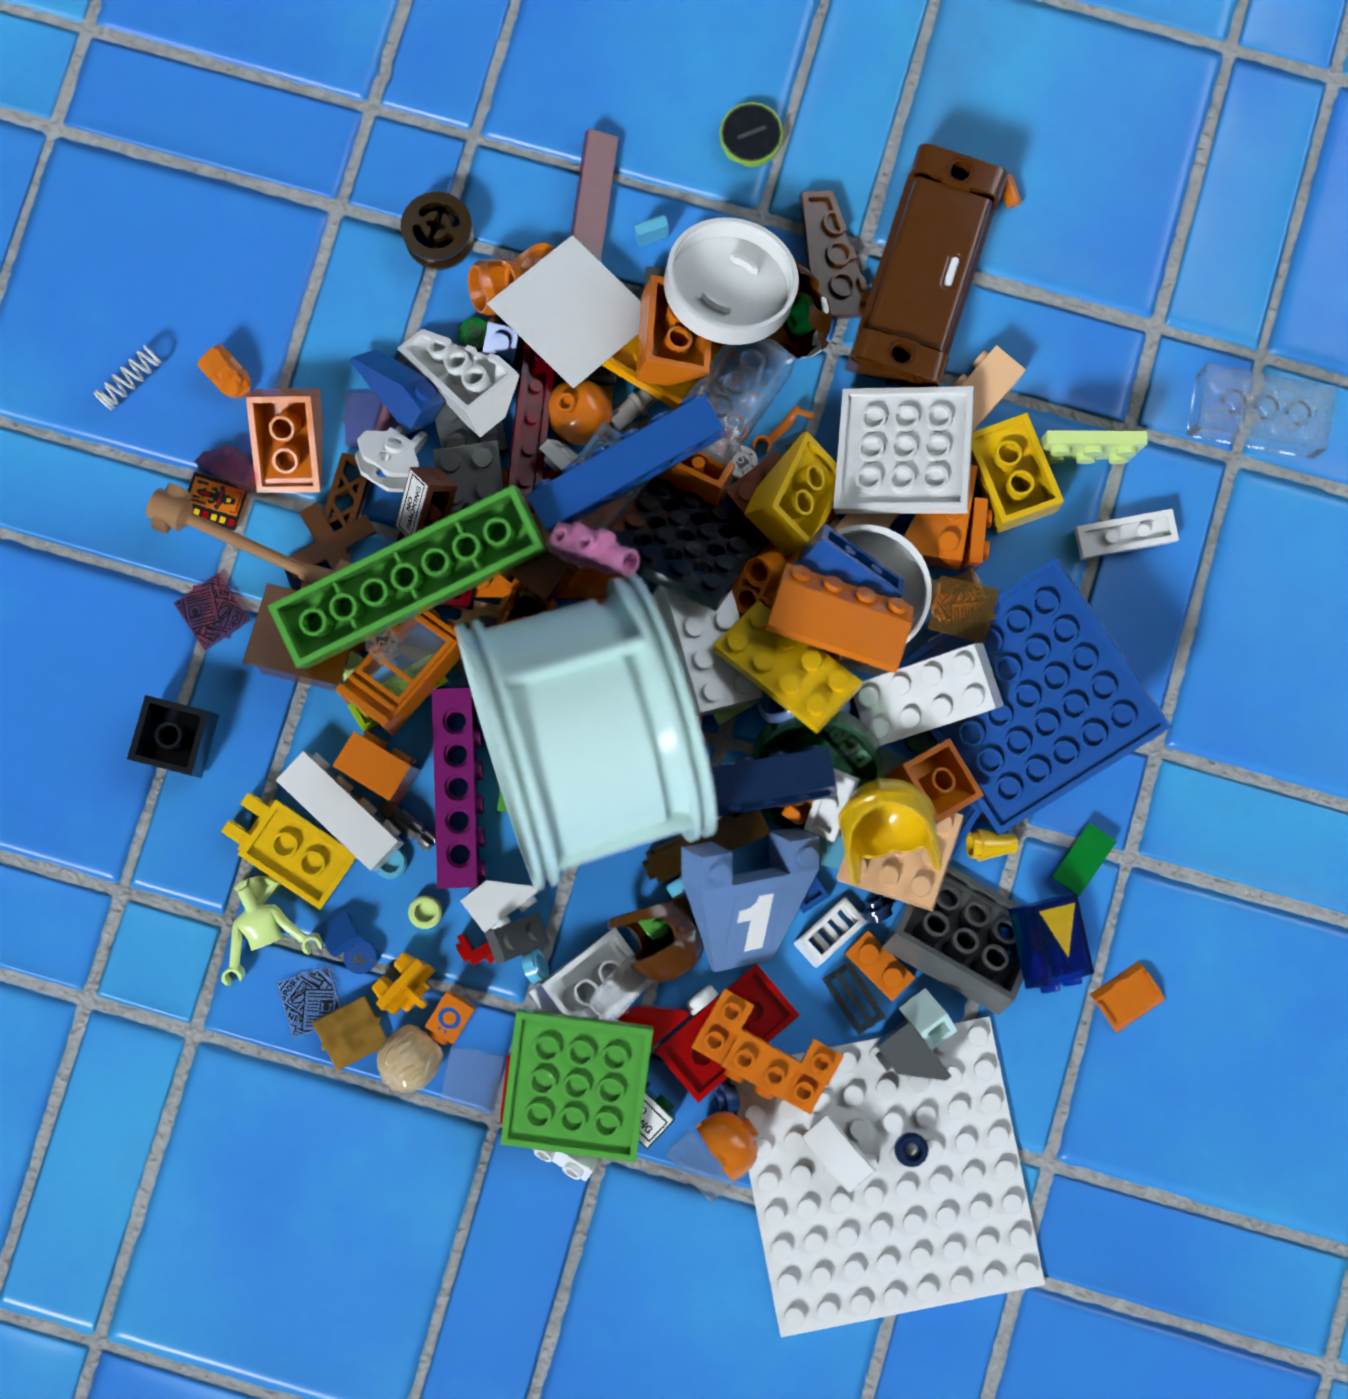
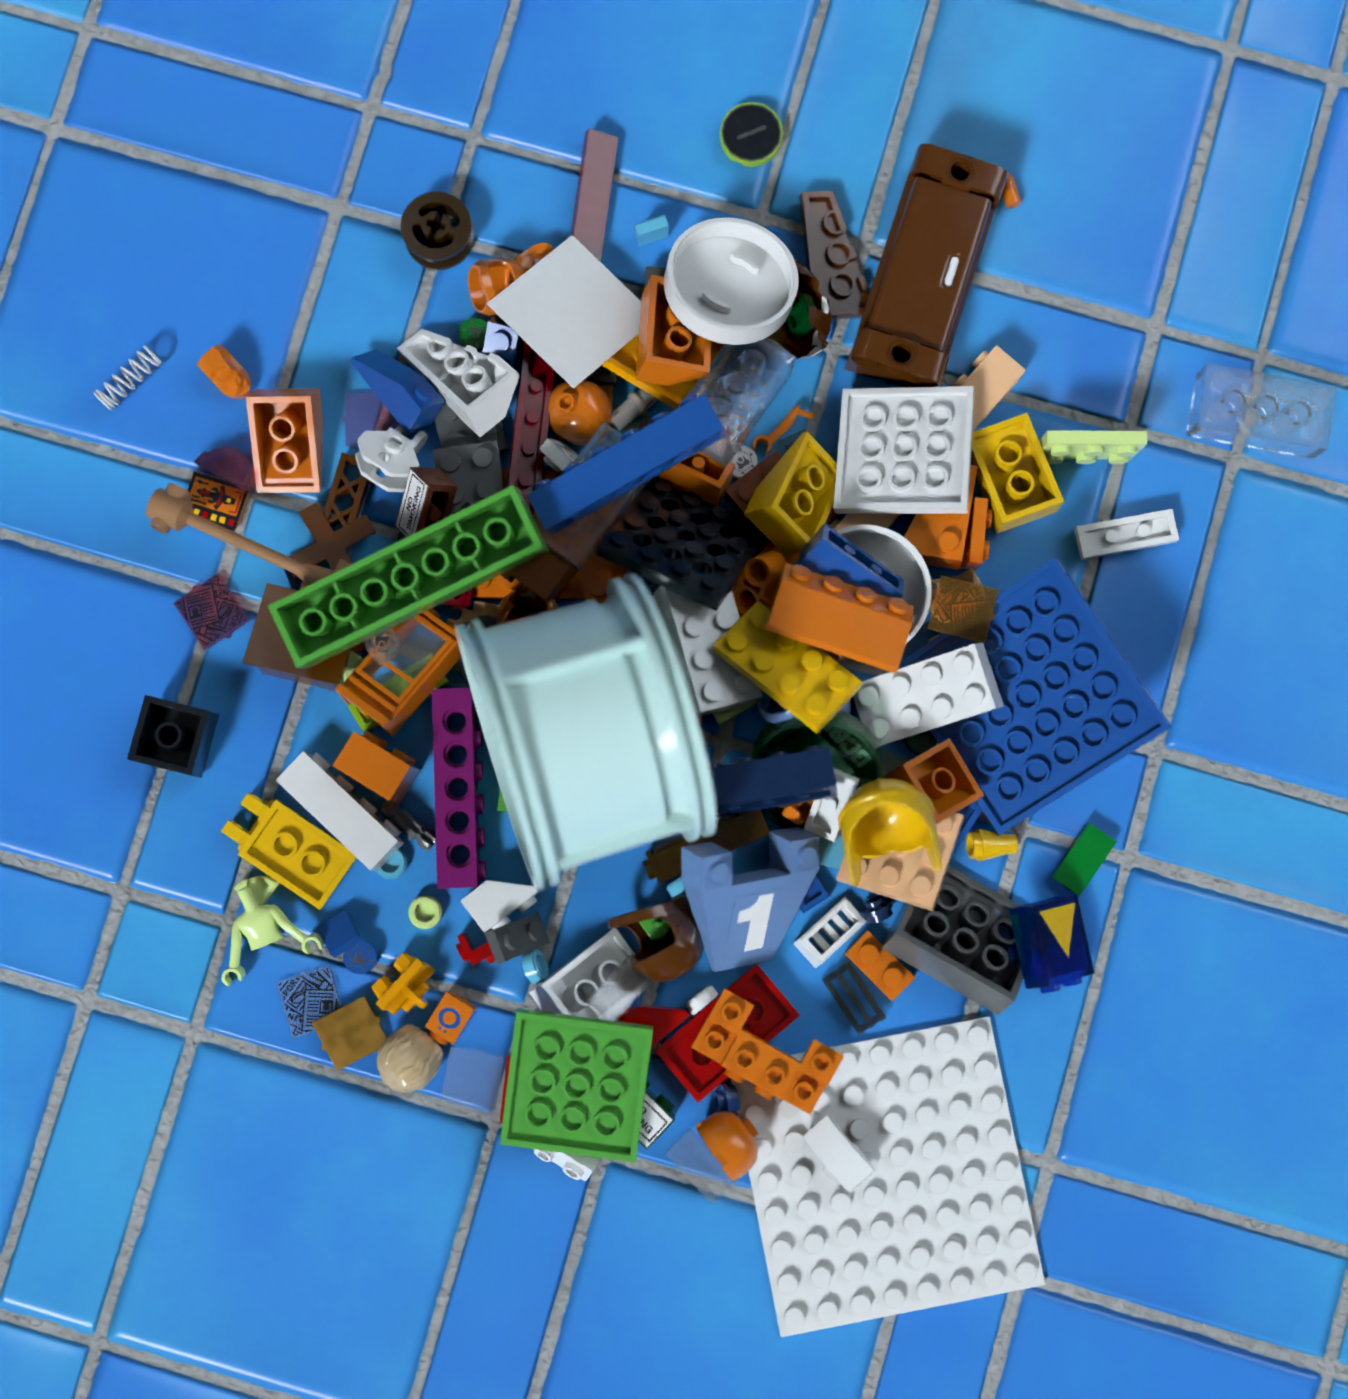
(592, 549): bright pink brick -> none
(909, 1054): dark grey slope -> none
(920, 1154): dark blue plate -> none
(928, 1019): light aqua brick -> none
(1127, 996): orange piece -> none

